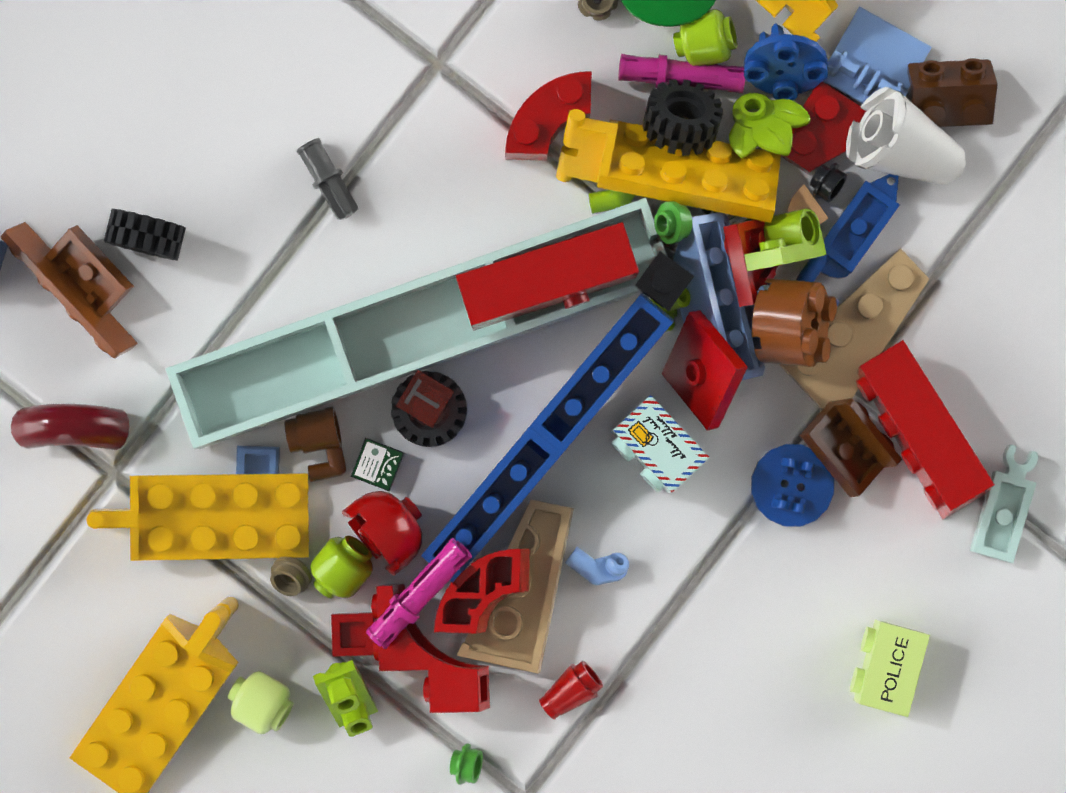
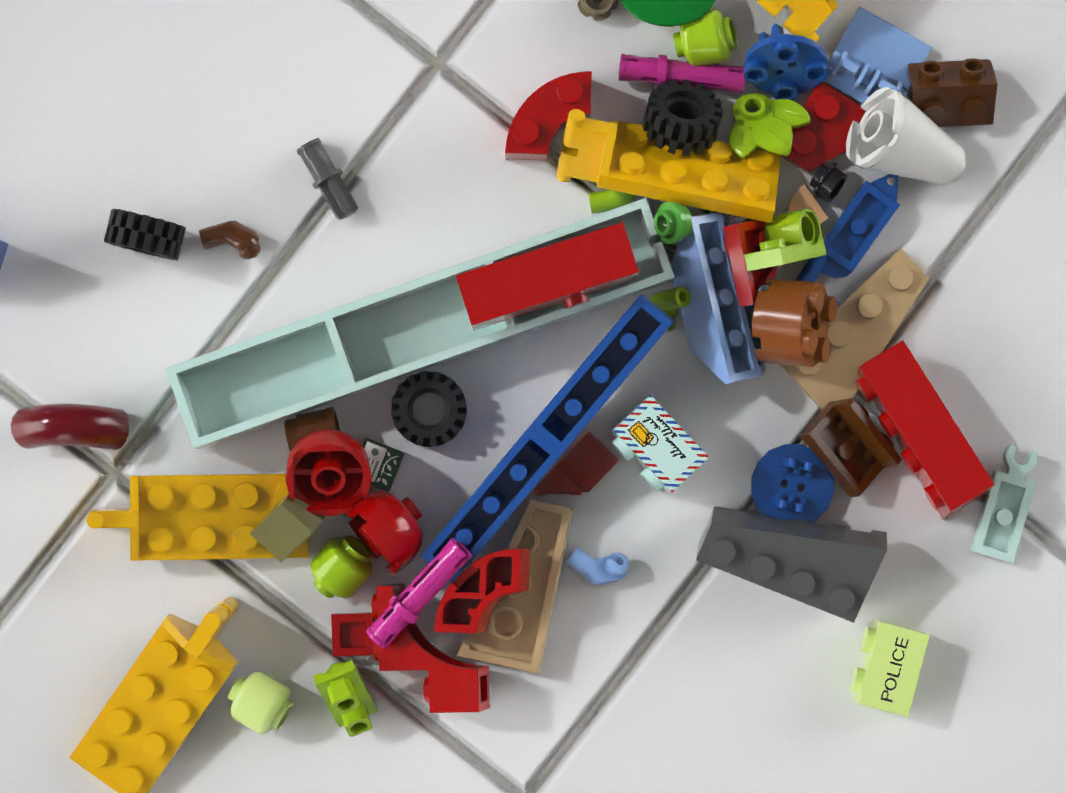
(79, 279): dark orange bracket -> none
(235, 235): none -> reddish brown arm
(257, 460): medium blue tile -> none
(286, 527): none -> olive slope
(290, 576): dark tan plate -> none
(328, 472): none -> red cylinder
(425, 398): clear red tile -> none
(466, 764): bright green plate -> none
(572, 689): red cone -> none
(579, 469): none -> clear red slope
(664, 281): black plate -> none
(704, 370): red plate -> none
(795, 558): none -> dark grey wedge

